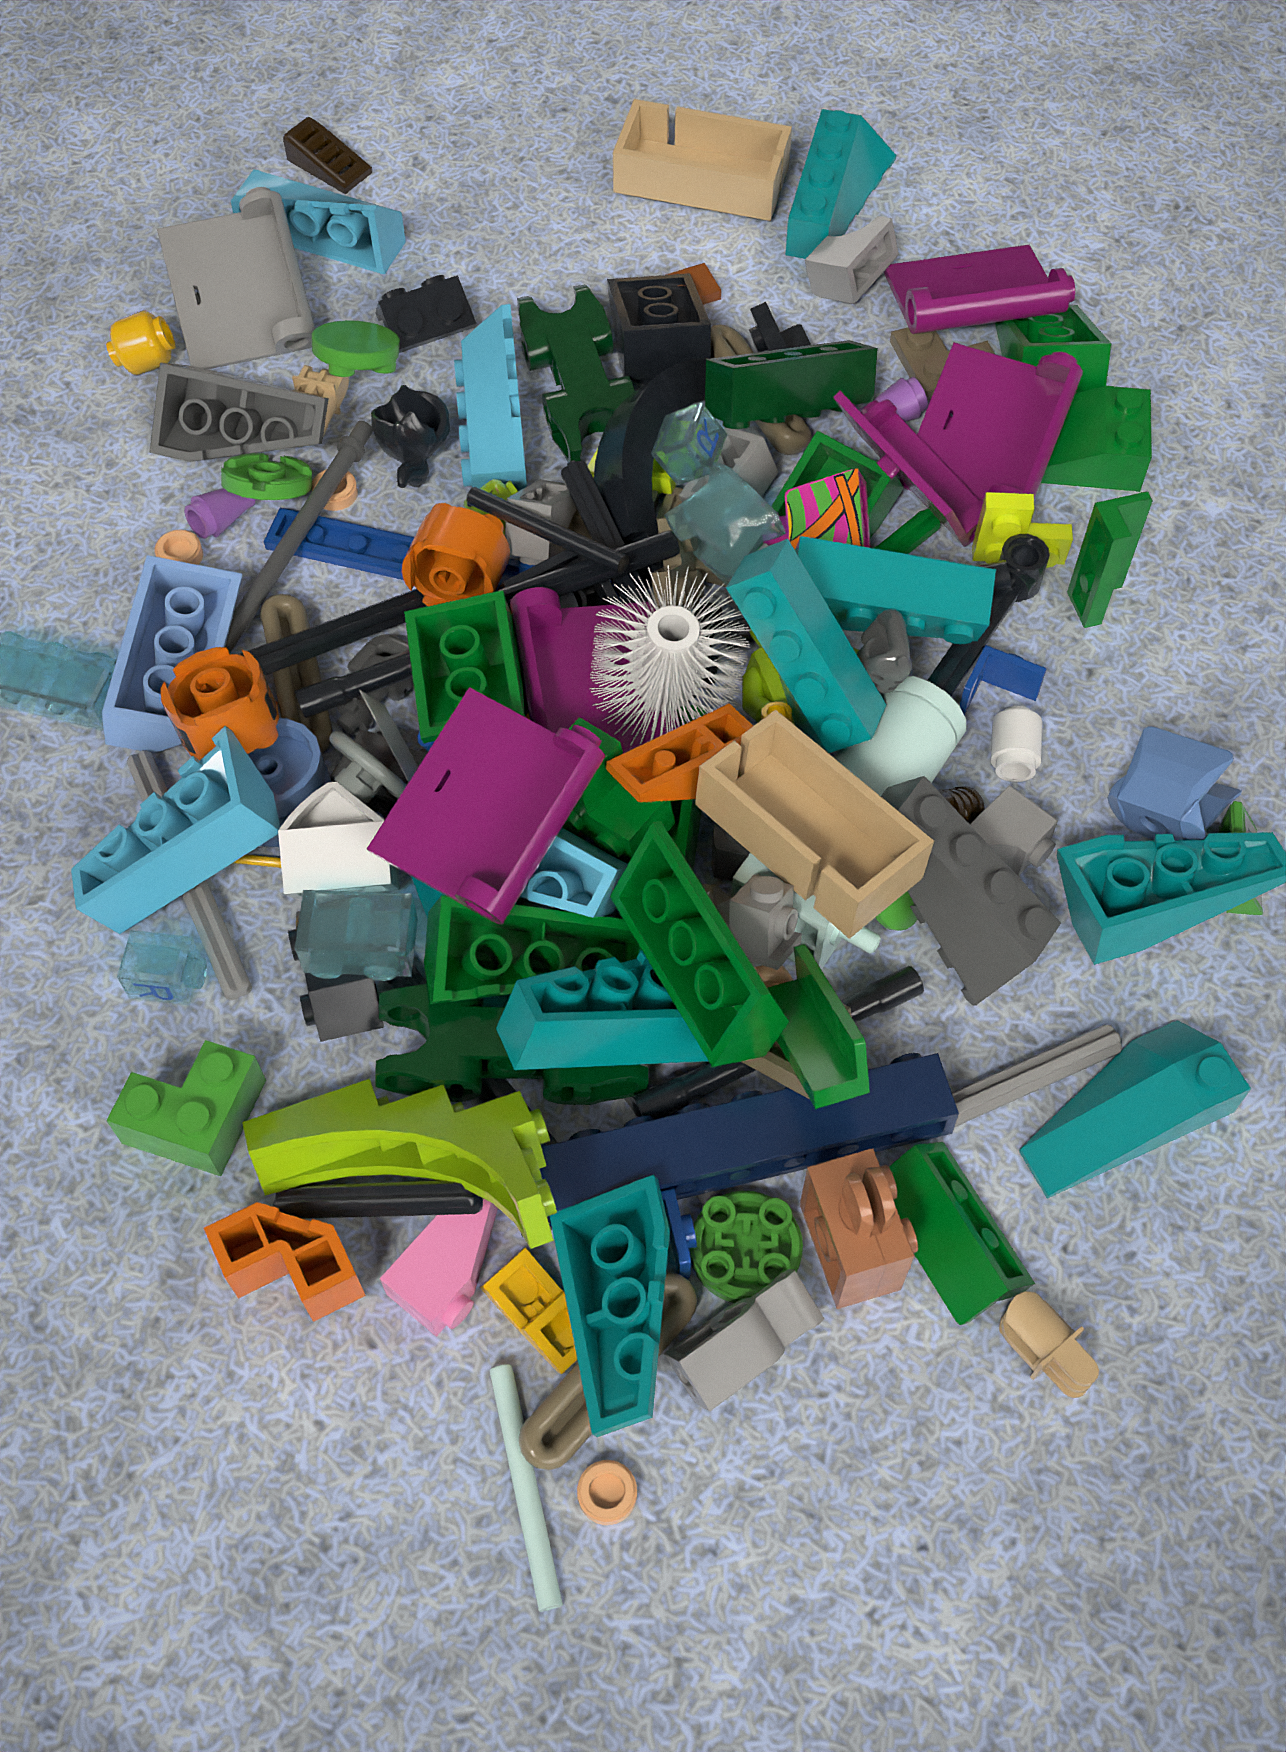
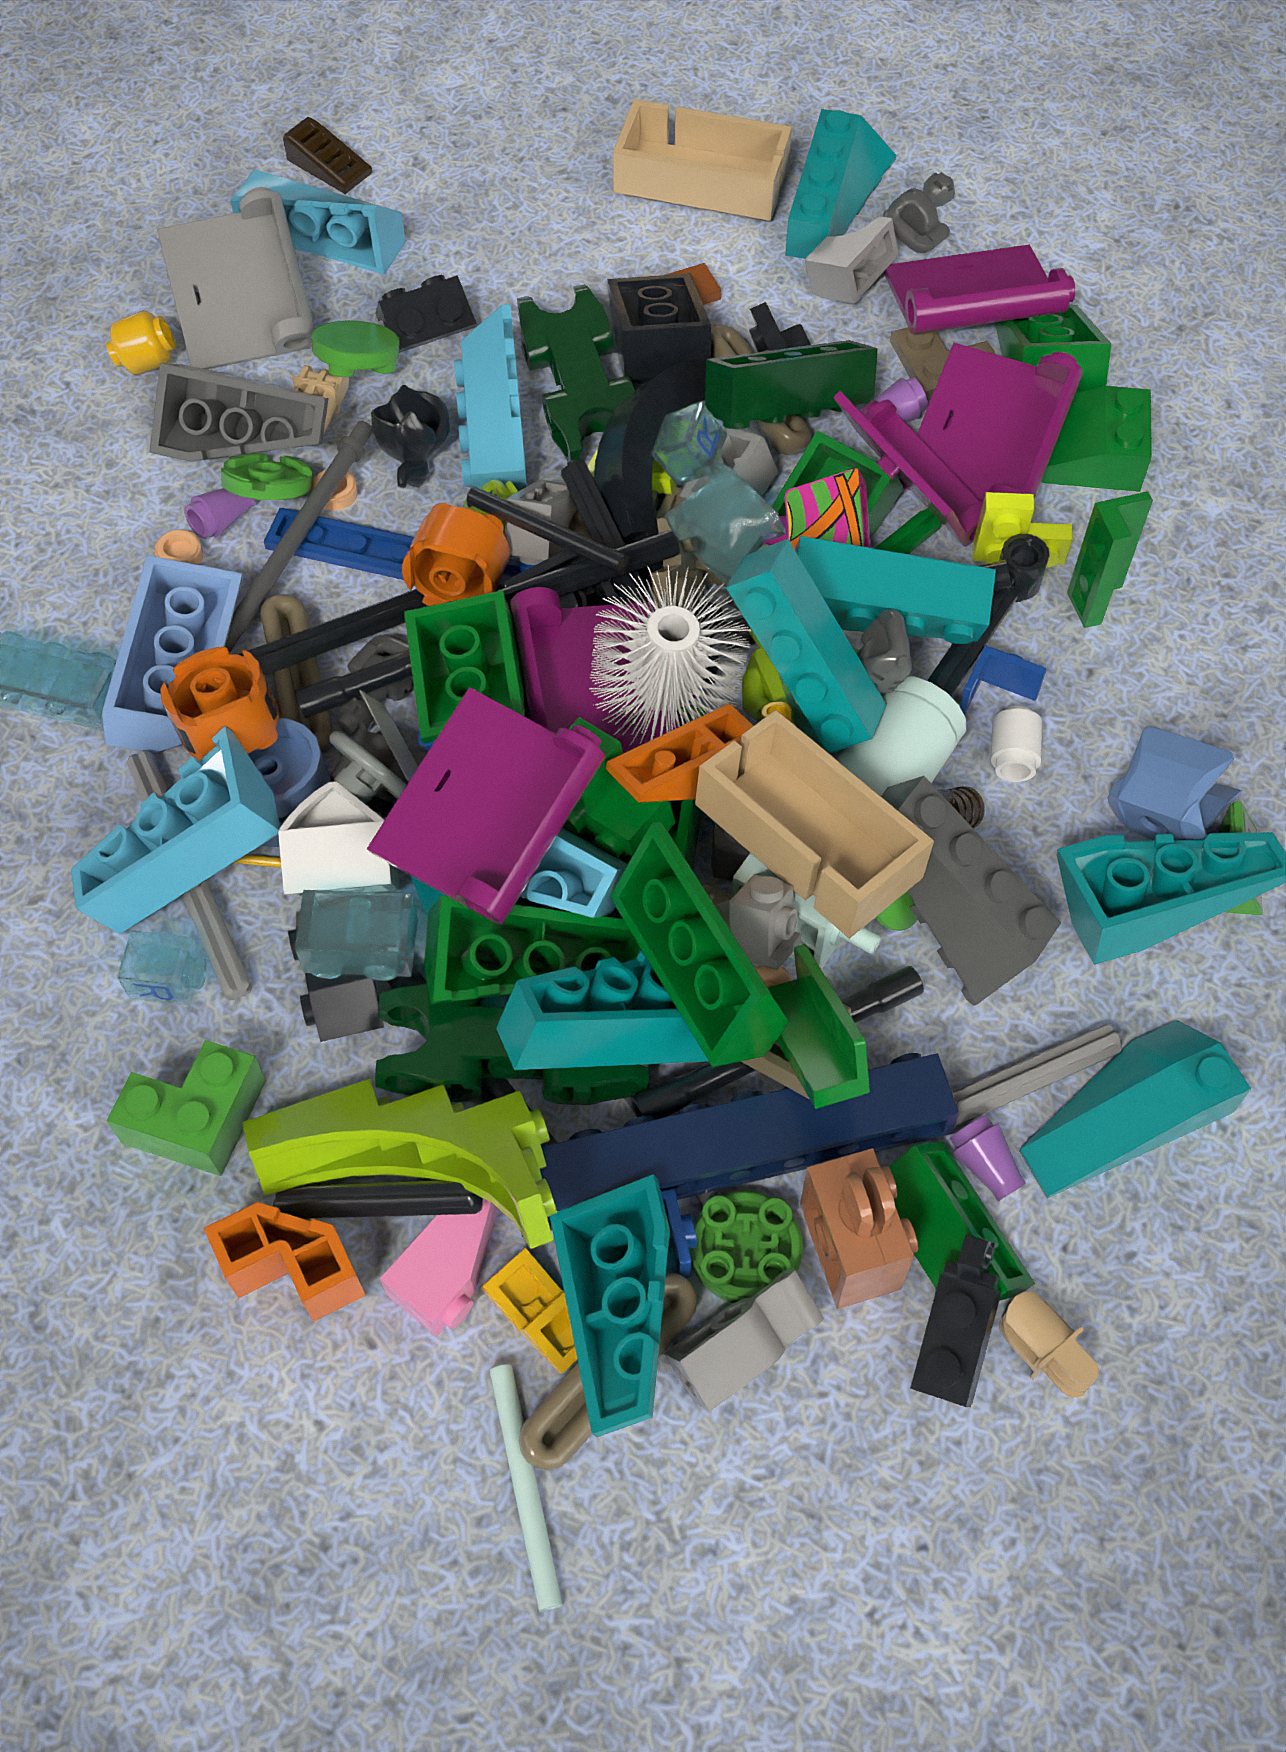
(607, 1492): light nougat tile -> none
(916, 213): none -> dark grey piece
(959, 1326): none -> black hinge
(988, 1157): none -> medium lavender cone
(1017, 830): light grey arch -> none

